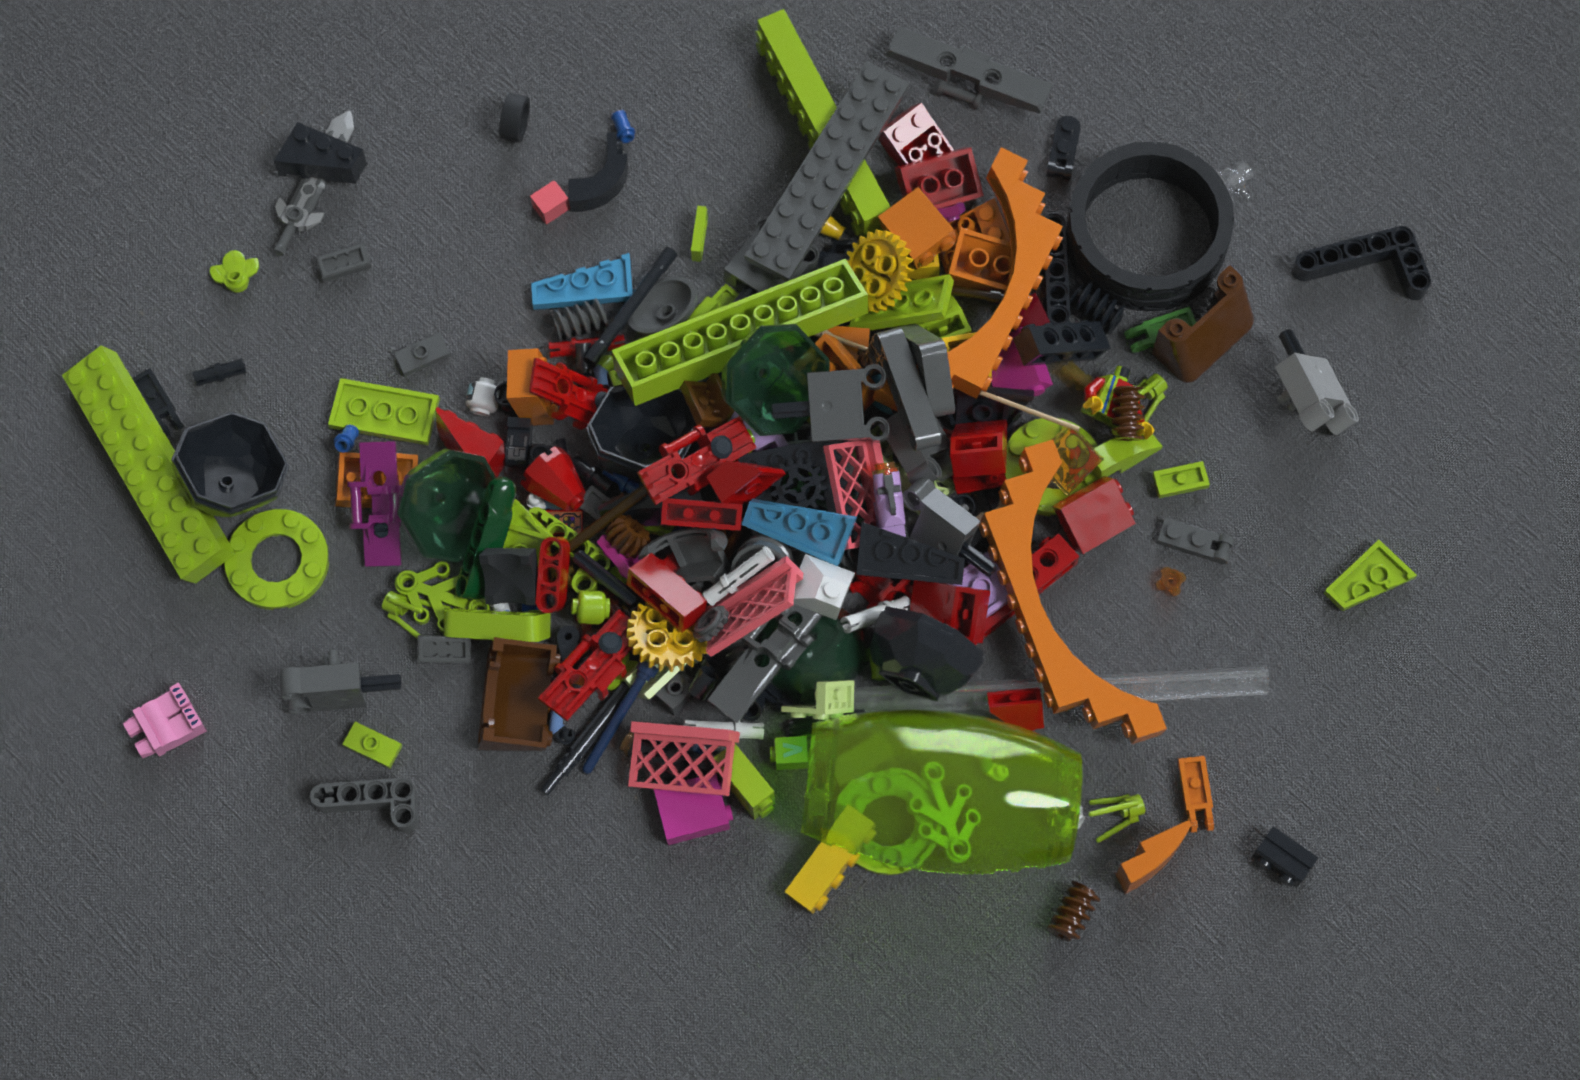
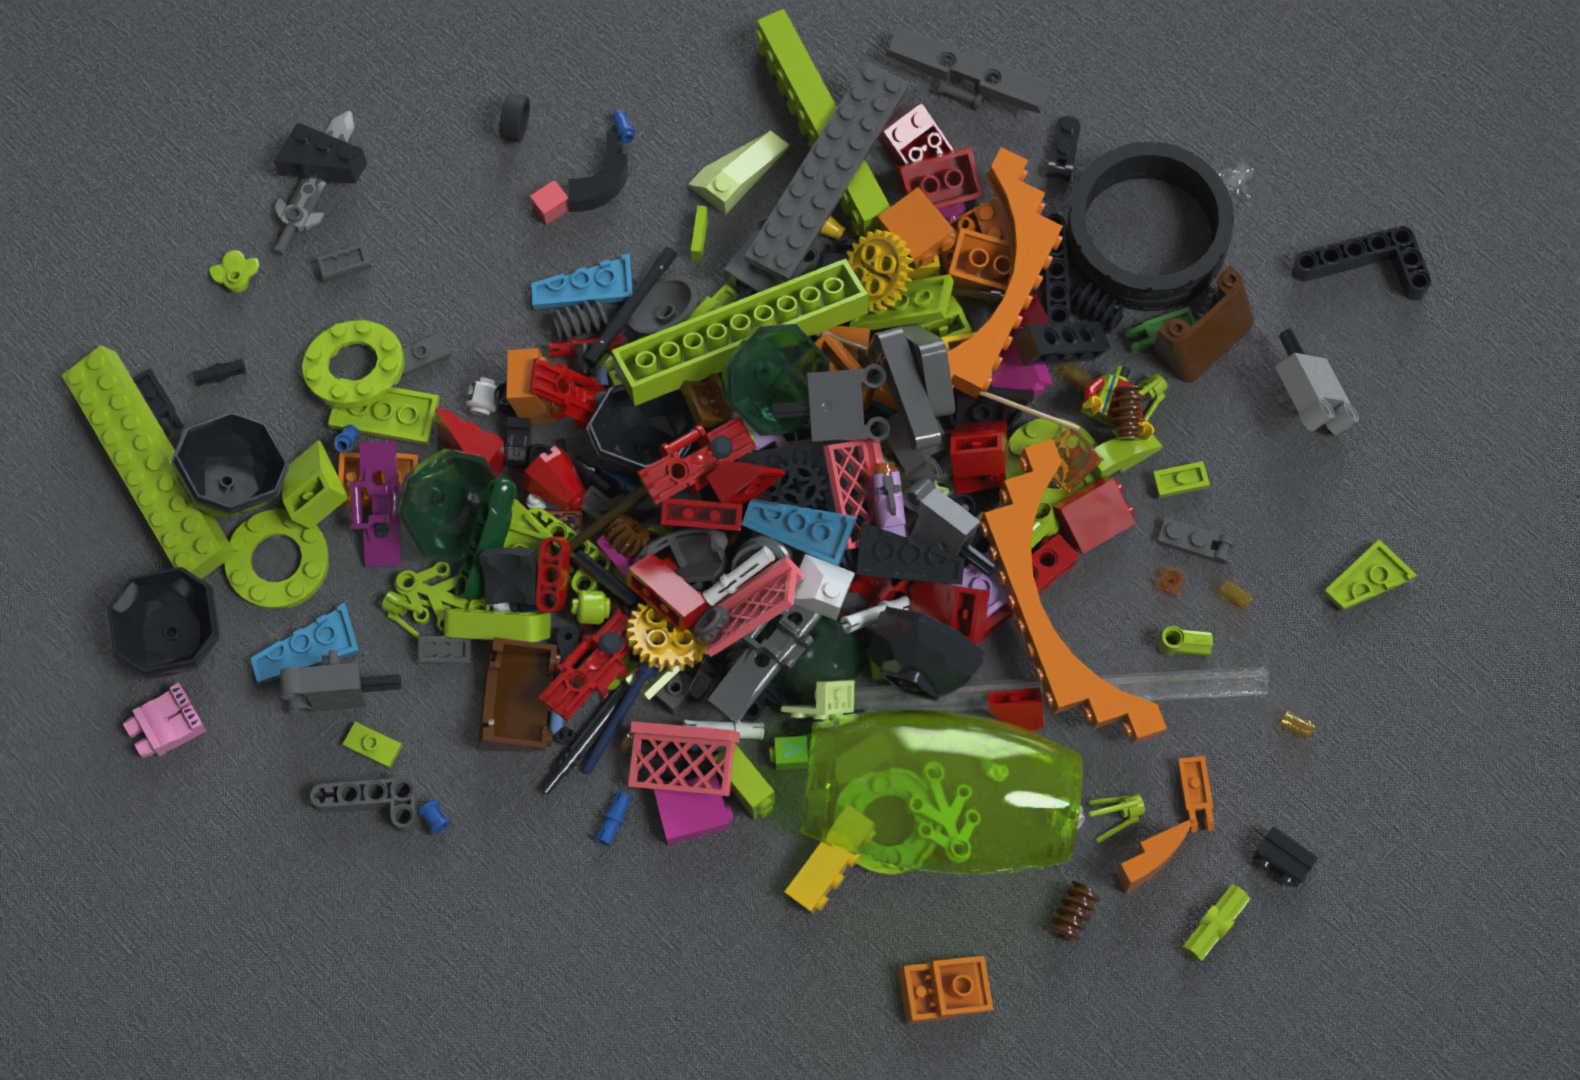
(150, 609): none -> black rock
(308, 646): none -> dark azure wing
(312, 487): none -> lime slope
(363, 391): none -> lime plate
(434, 817): none -> blue bush
(613, 818): none -> blue pin
(734, 174): none -> yellowish green wedge
(945, 989): none -> orange slope
(1045, 523): none -> lime piece
(1187, 642): none -> lime piece
(1216, 923): none -> lime piece
(1236, 593): none -> clear yellow pin
(1298, 724): none -> clear yellow pin

